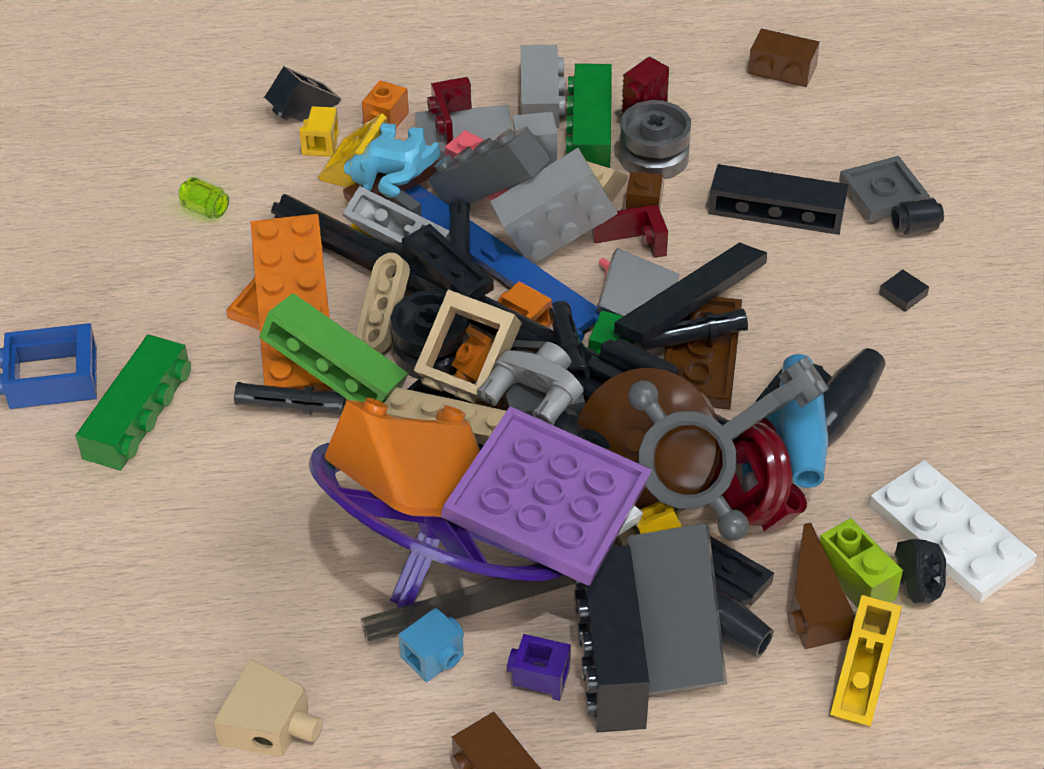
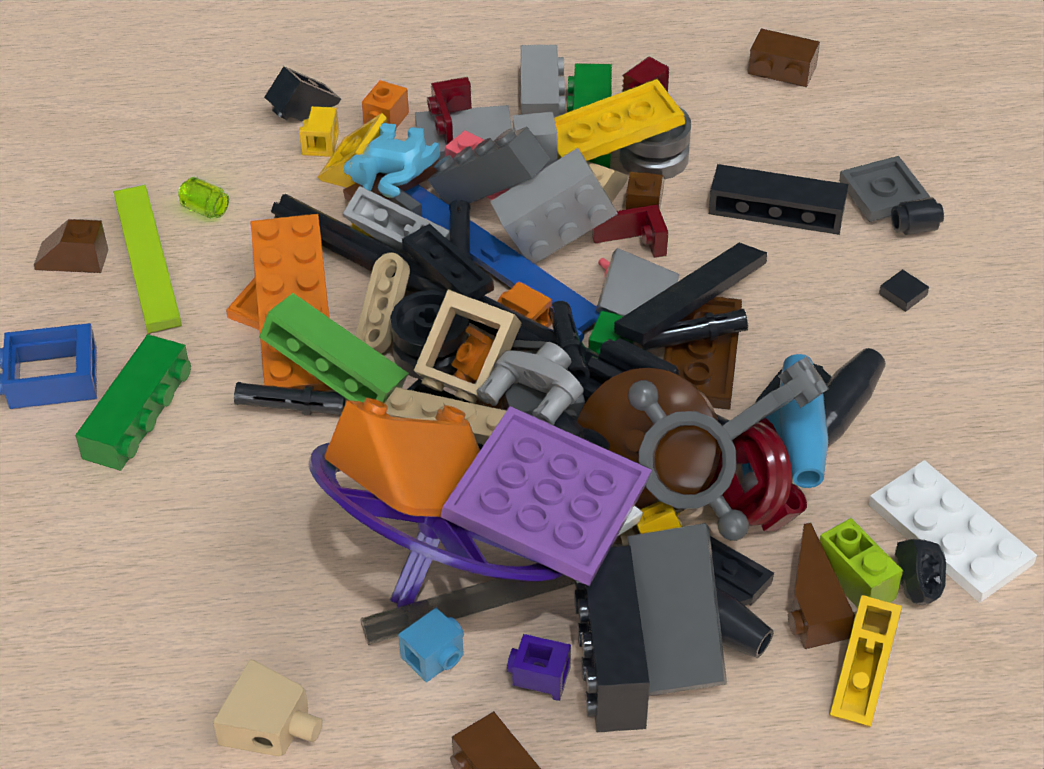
(74, 247): none -> reddish brown slope
(147, 259): none -> lime tile
(618, 121): none -> yellow plate

